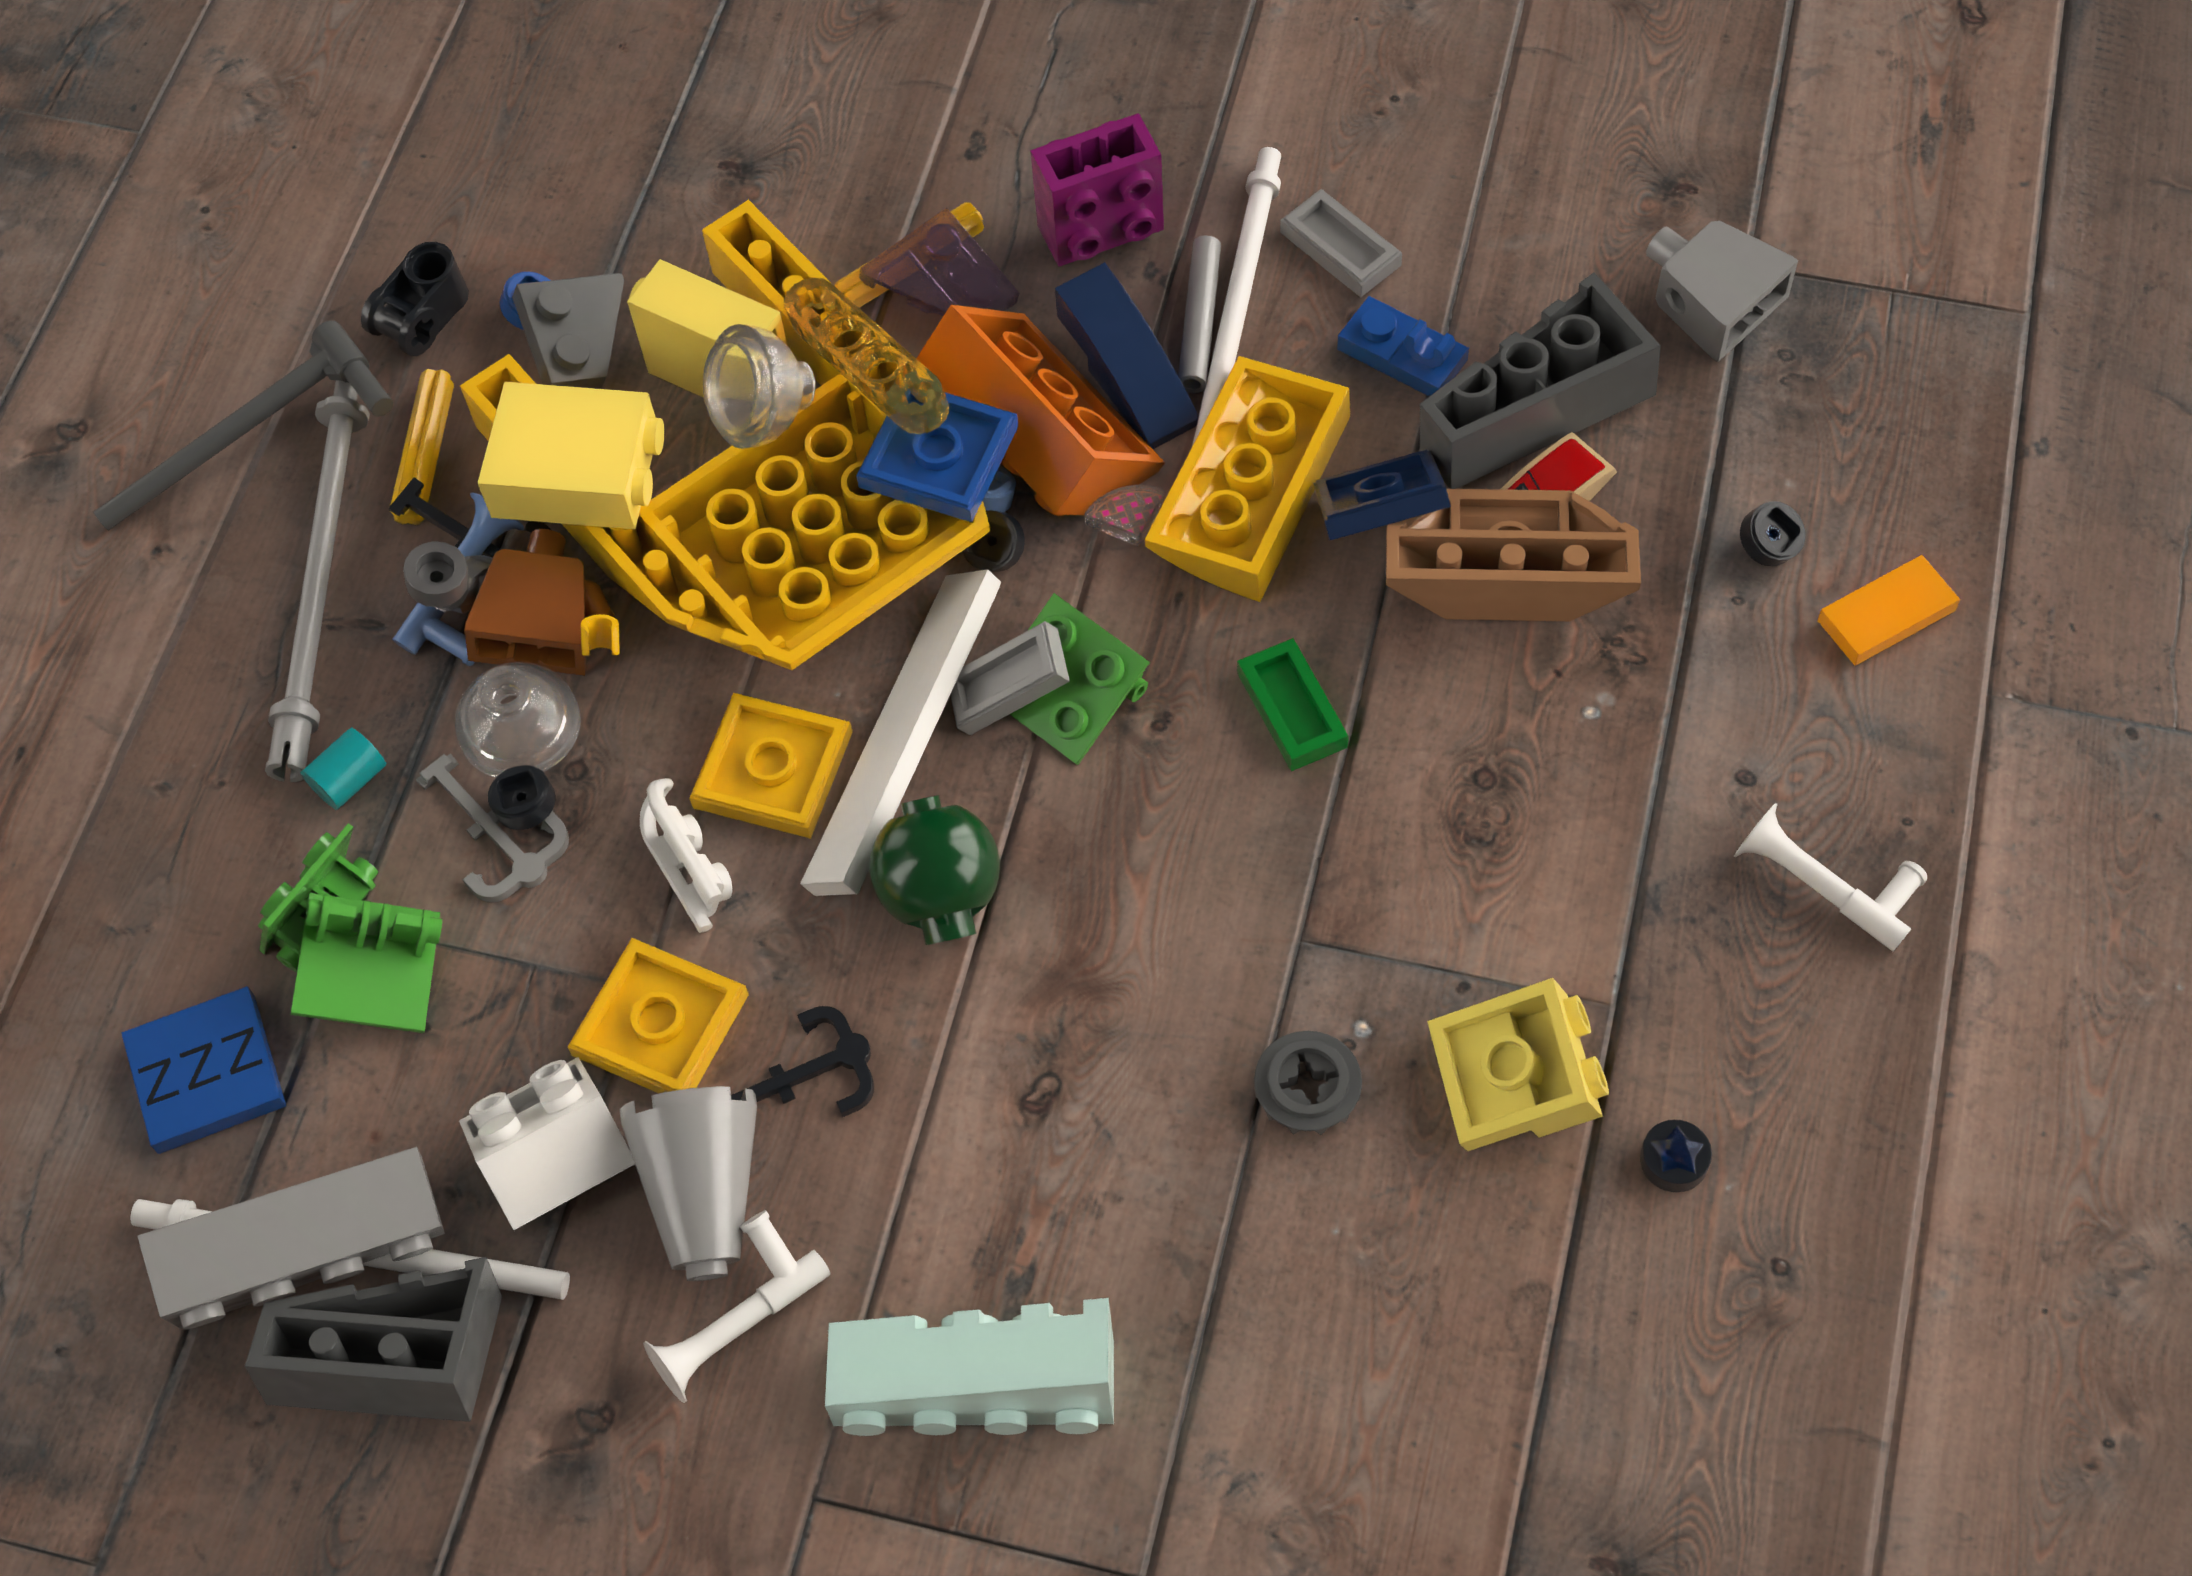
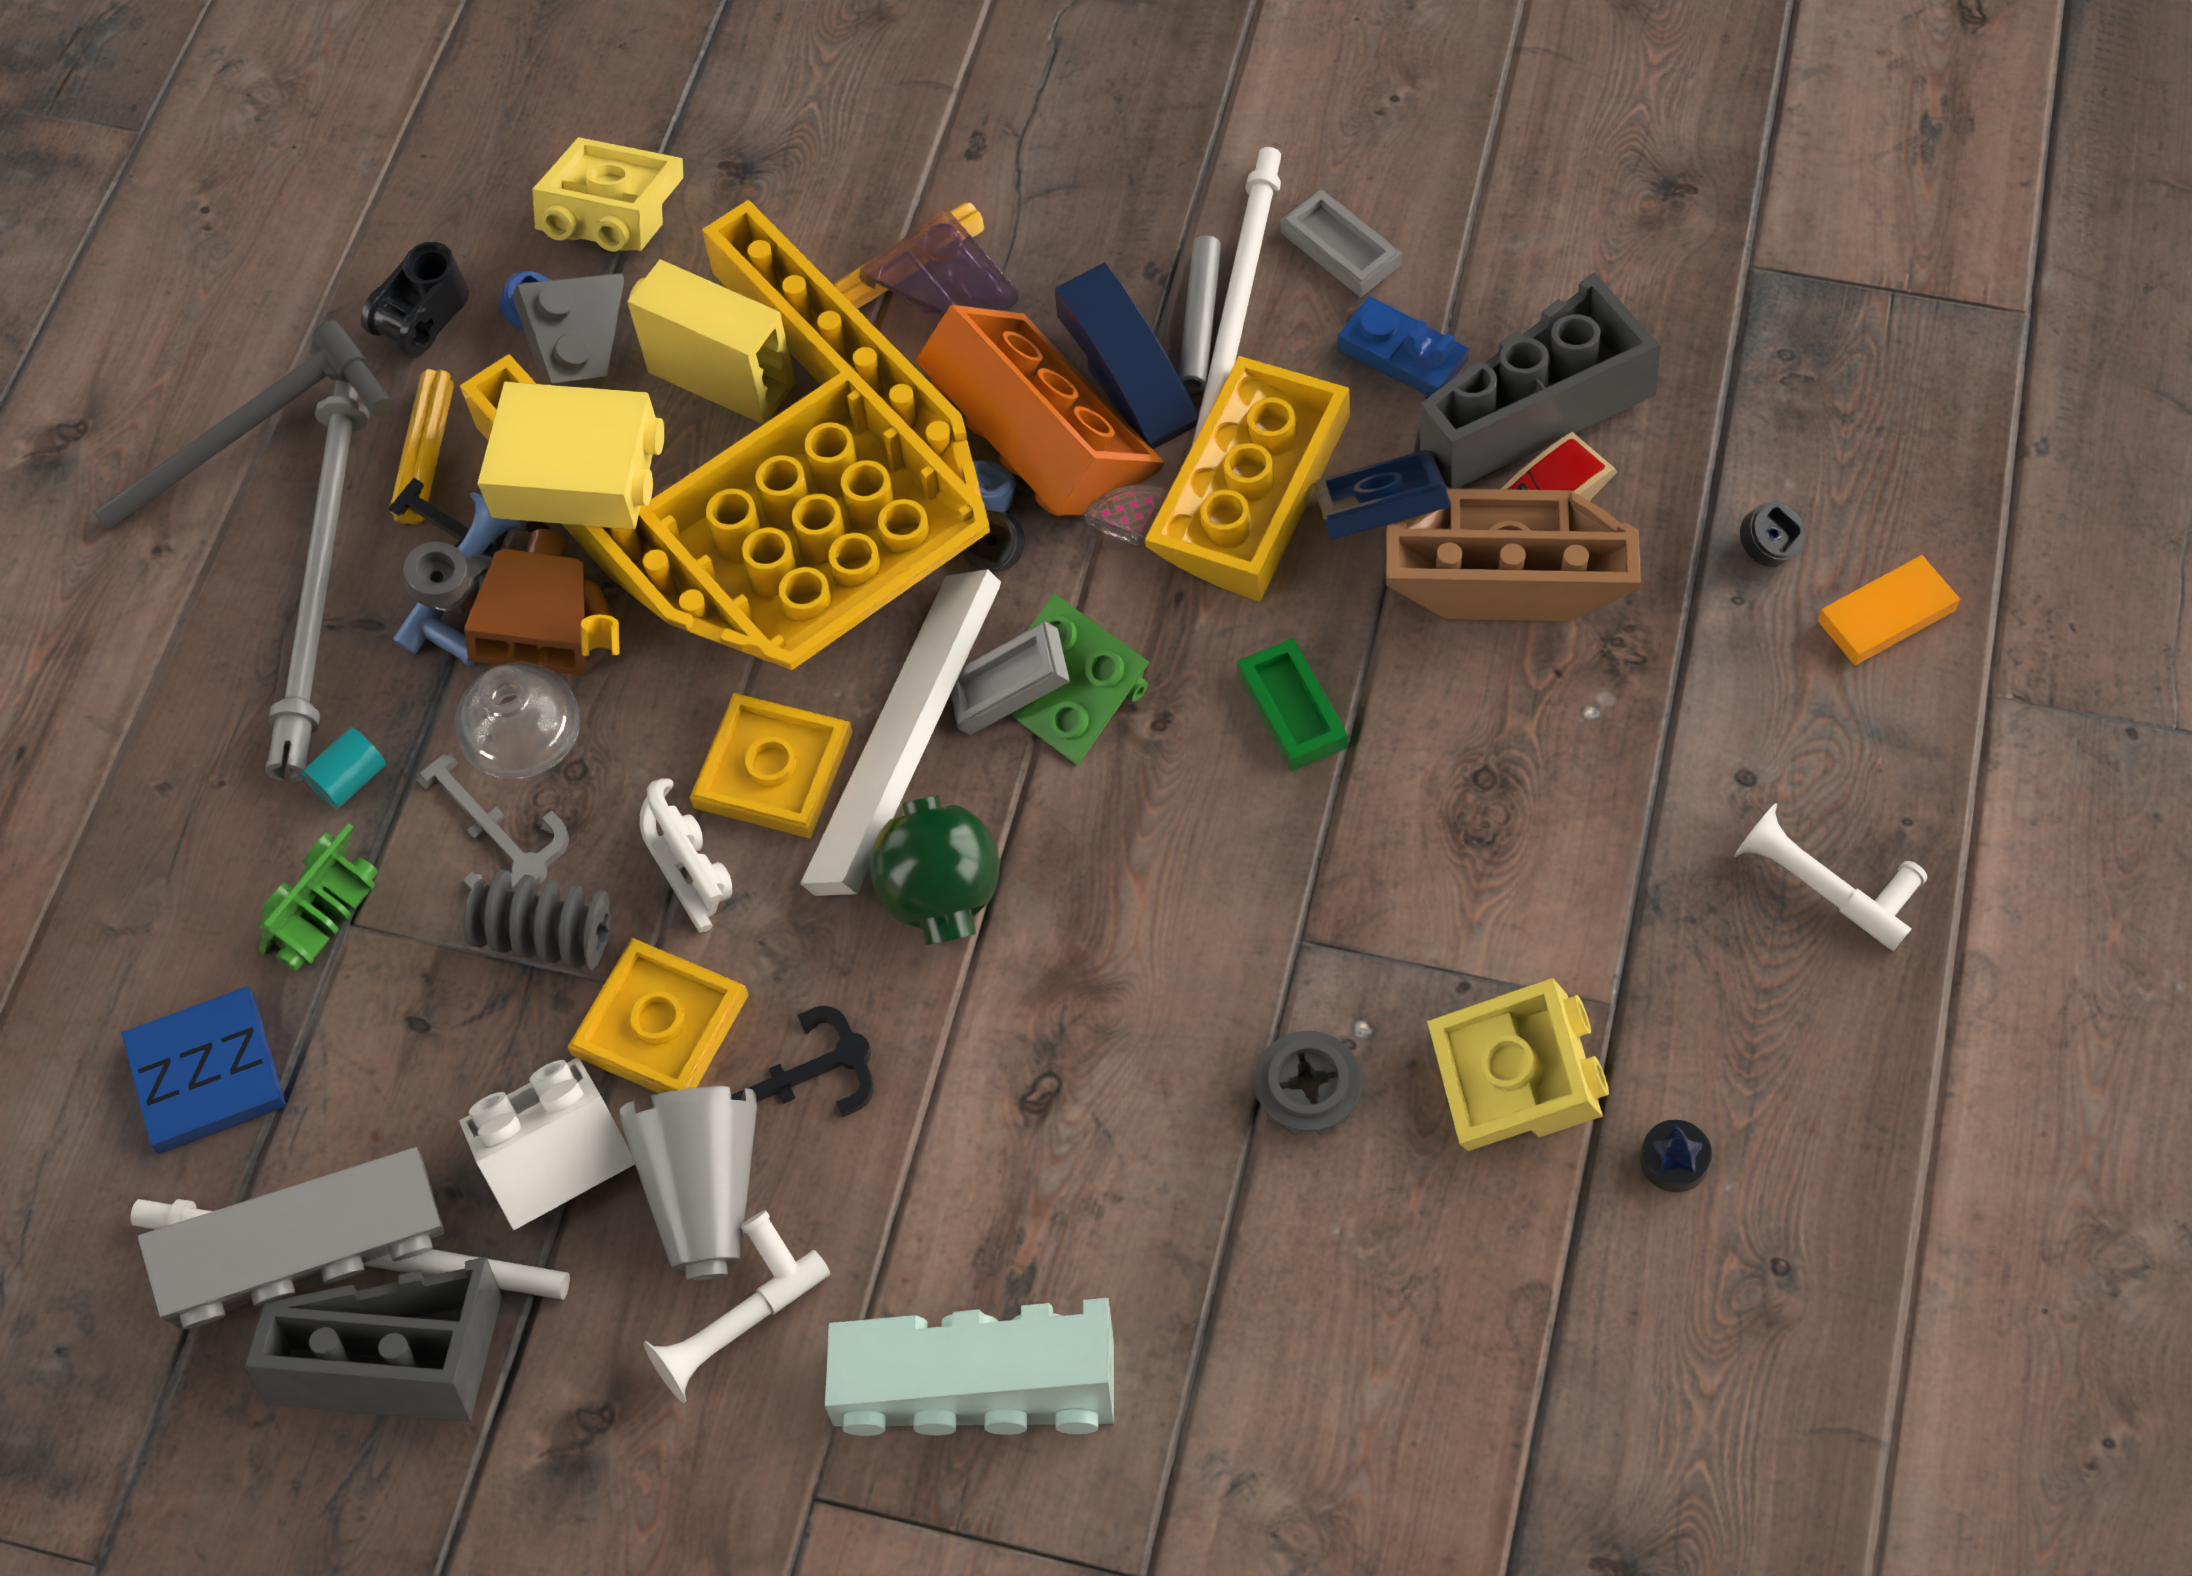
(366, 963): bright green hinge -> none
(521, 797): black tile -> none
(538, 923): none -> dark grey piece
(605, 194): none -> light yellow plate
(754, 386): clear piece -> none
(869, 351): clear yellow beam -> none
(944, 467): blue tile -> none
(1098, 189): magenta brick -> none
(1719, 283): light grey torso -> none

